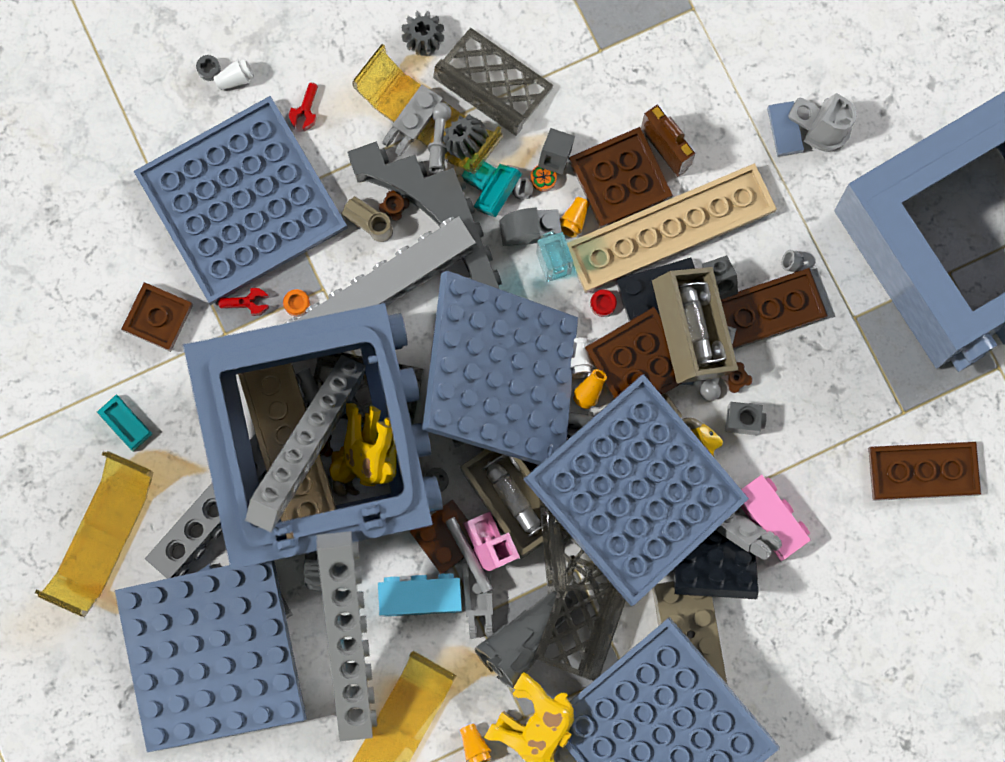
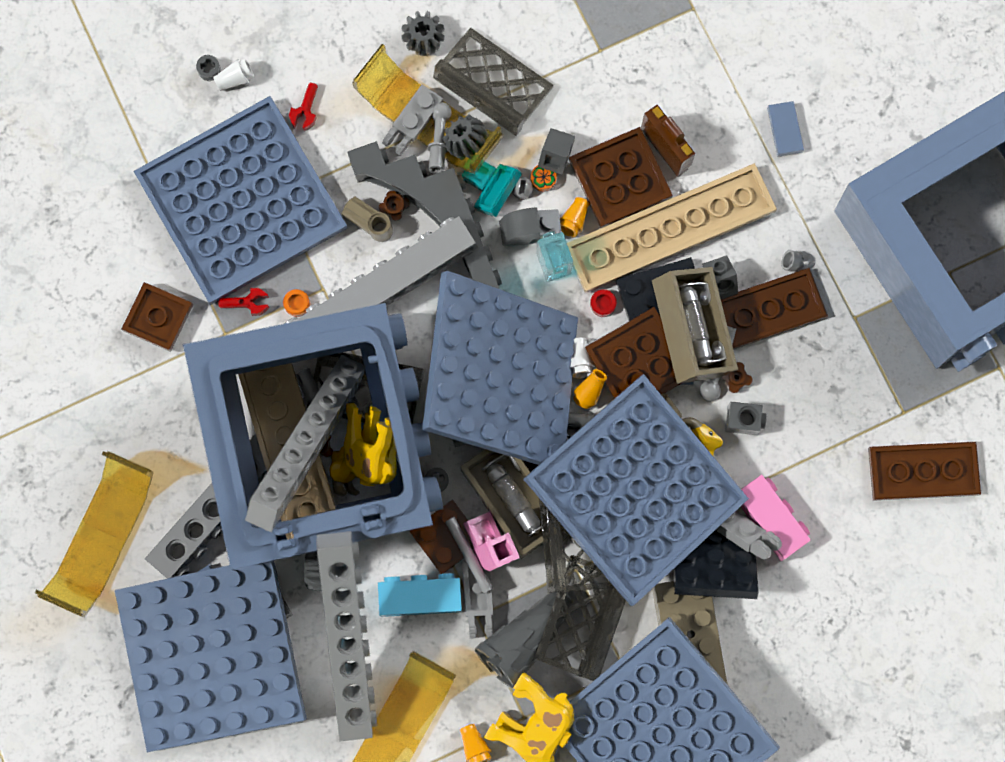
(124, 423): teal tile -> none
(827, 126): light grey container -> none

